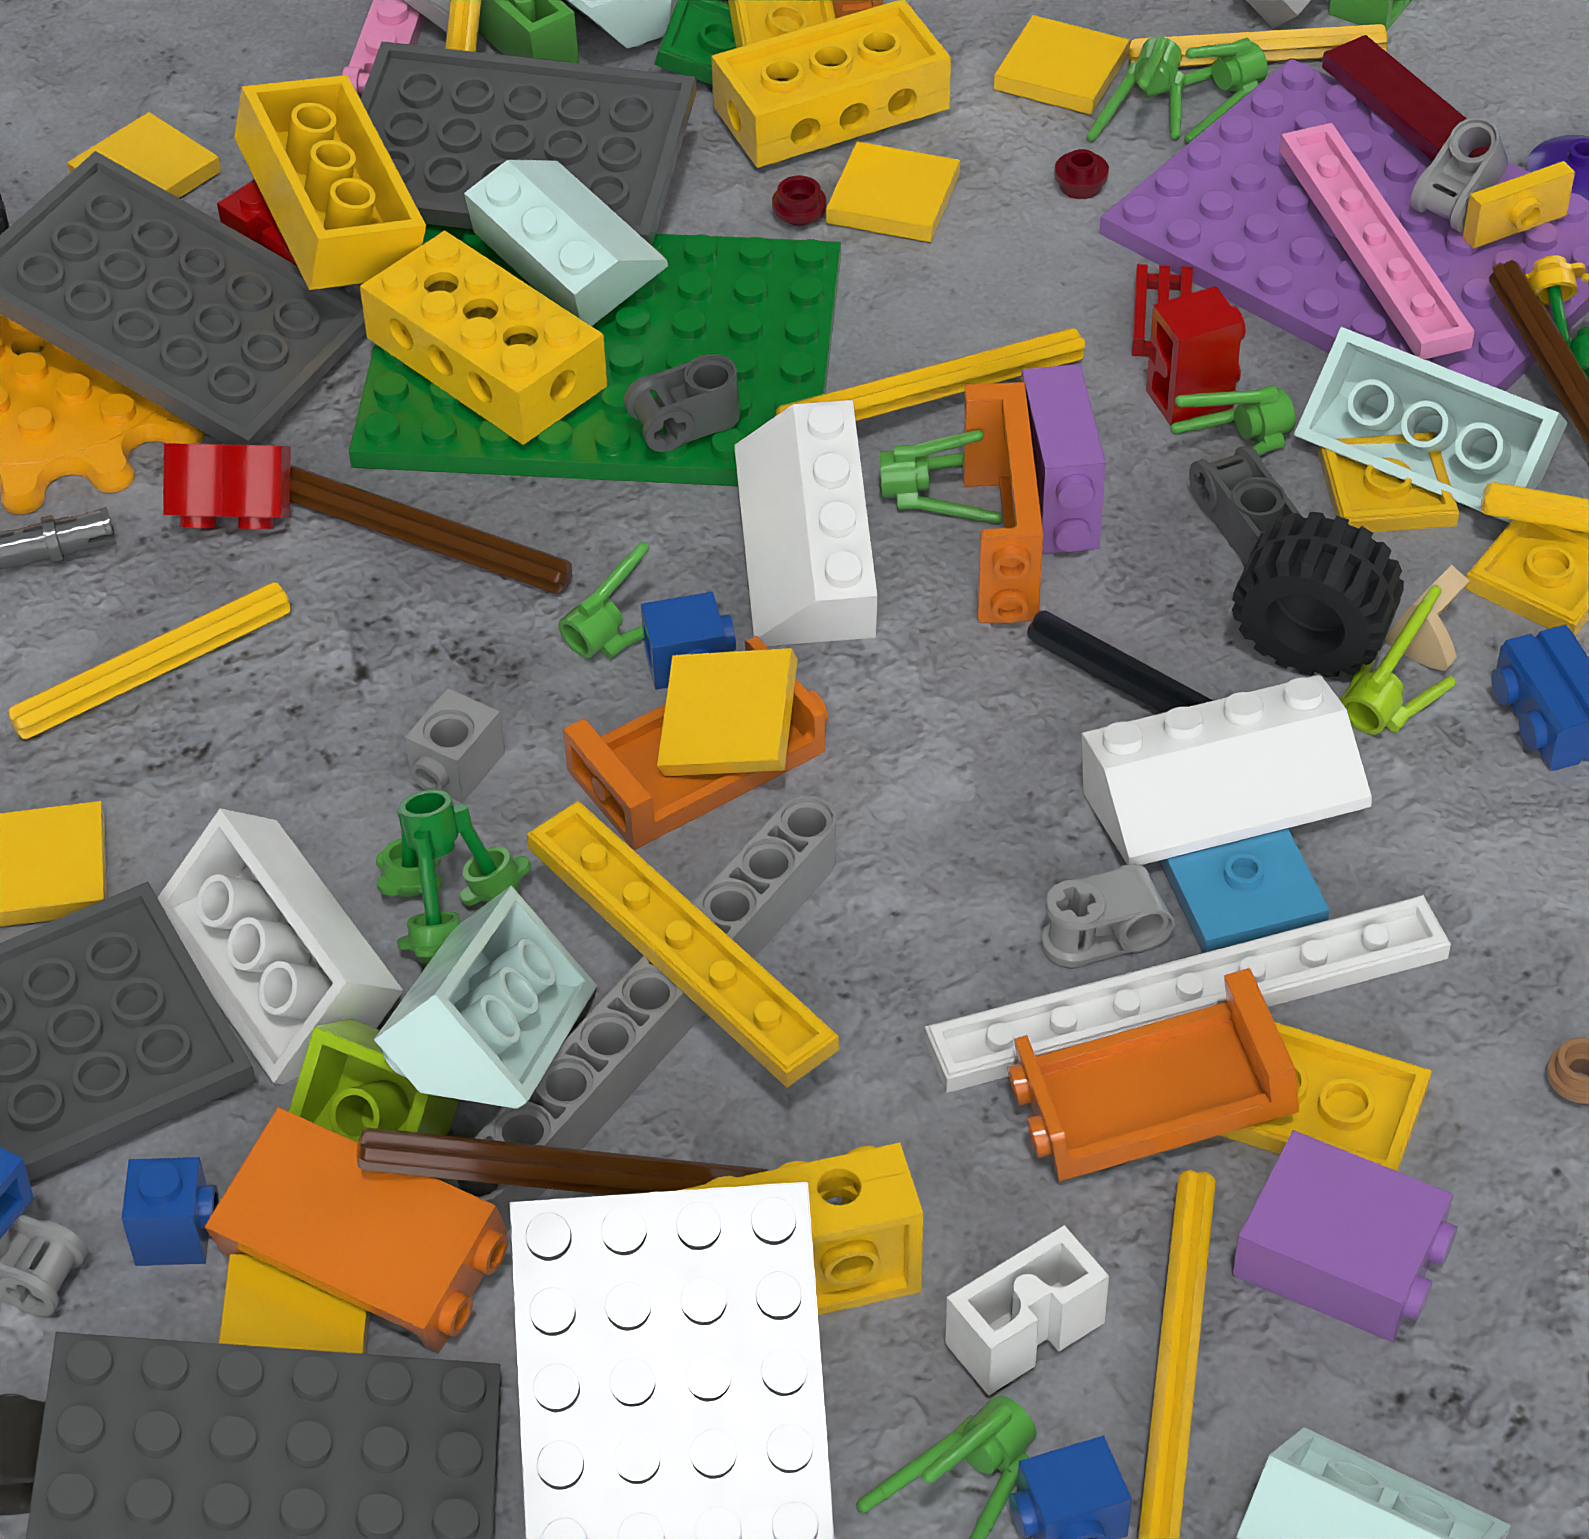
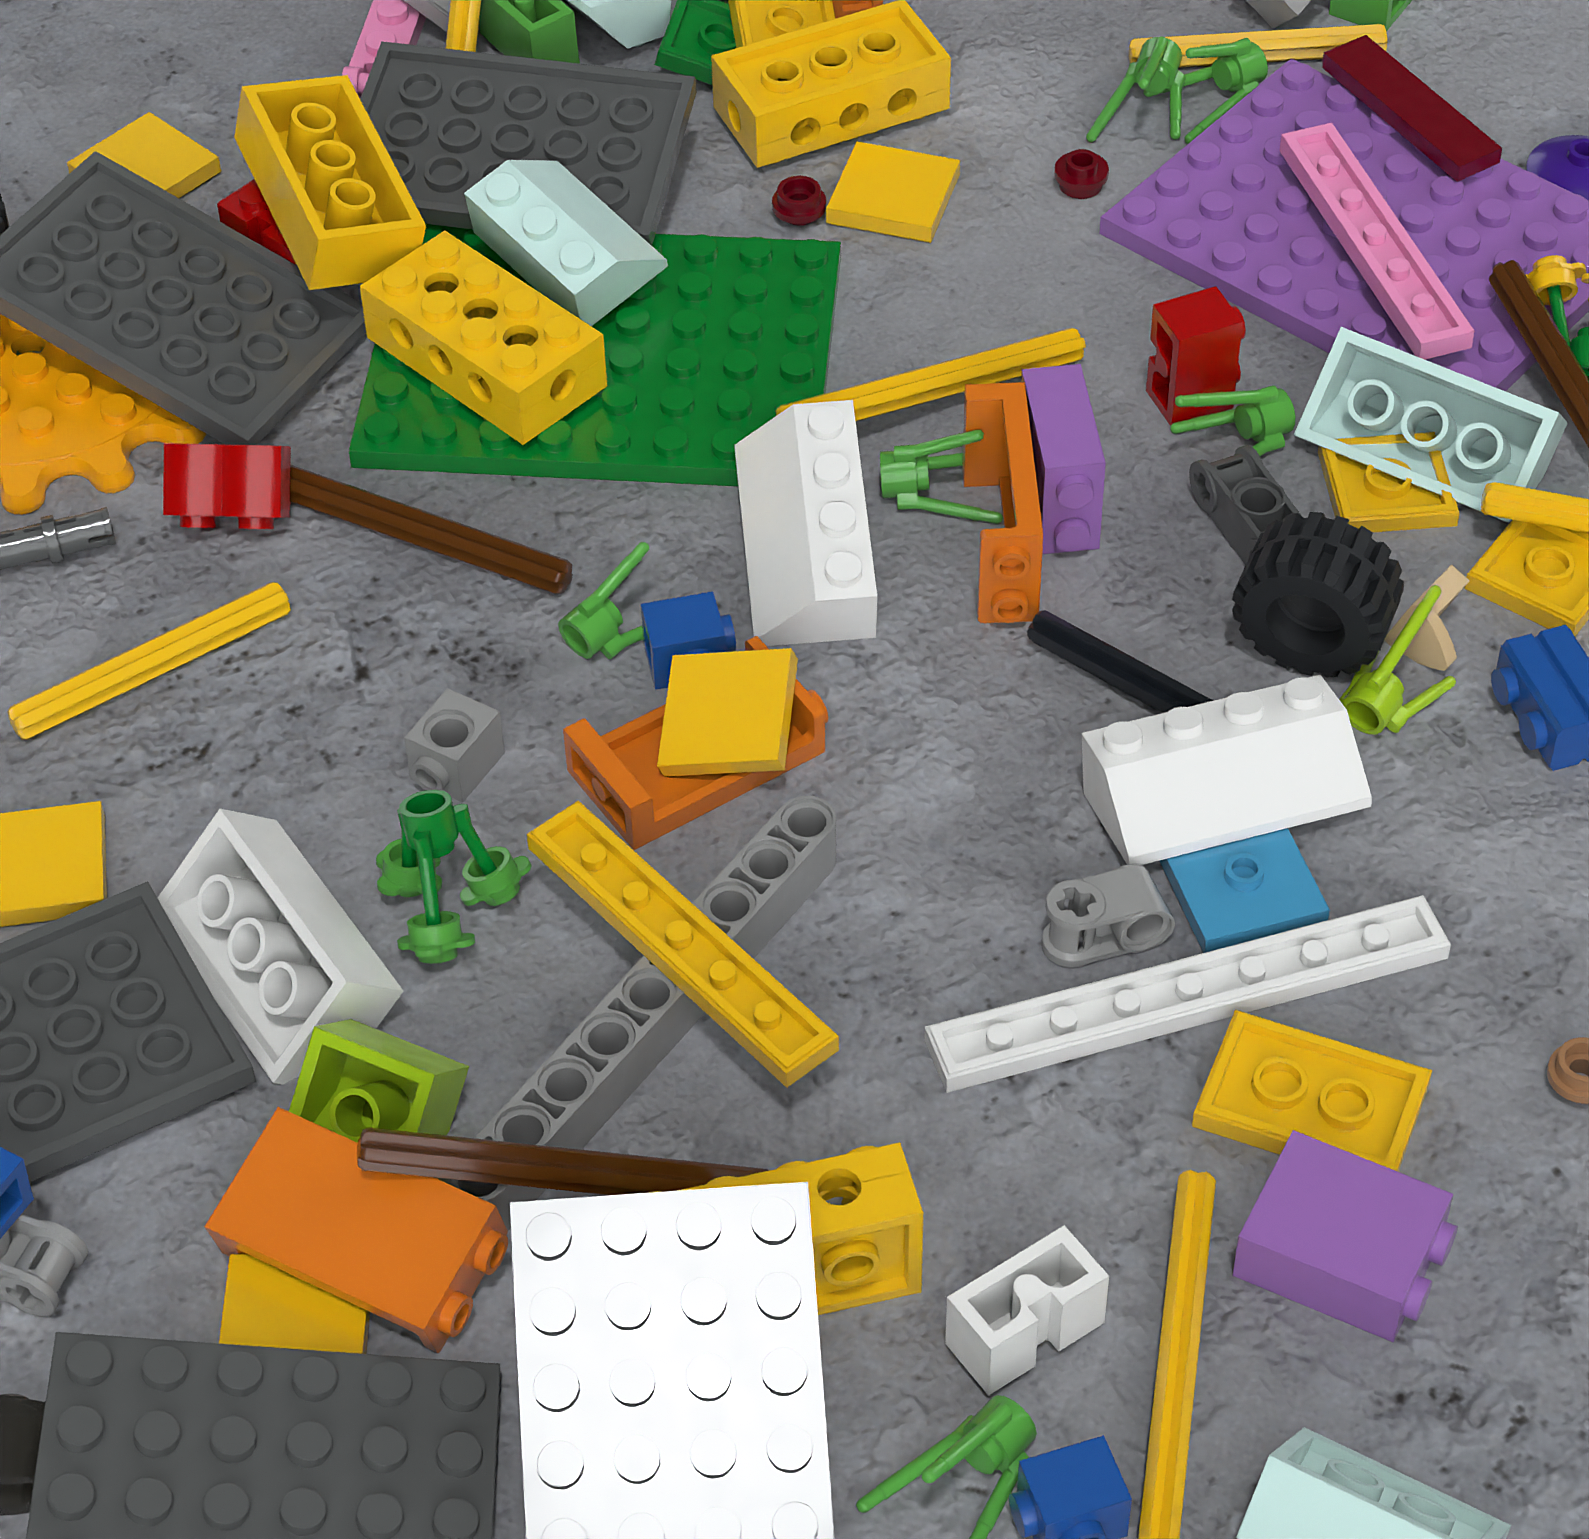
(167, 1211): blue brick -> none
(488, 1008): light aqua slope -> none
(689, 401): dark grey piece -> none
(1061, 64): yellow tile -> none
(1157, 1084): orange panel -> none
(1163, 282): red tile -> none
(1454, 176): light grey piece -> none
(1518, 204): yellow plate -> none

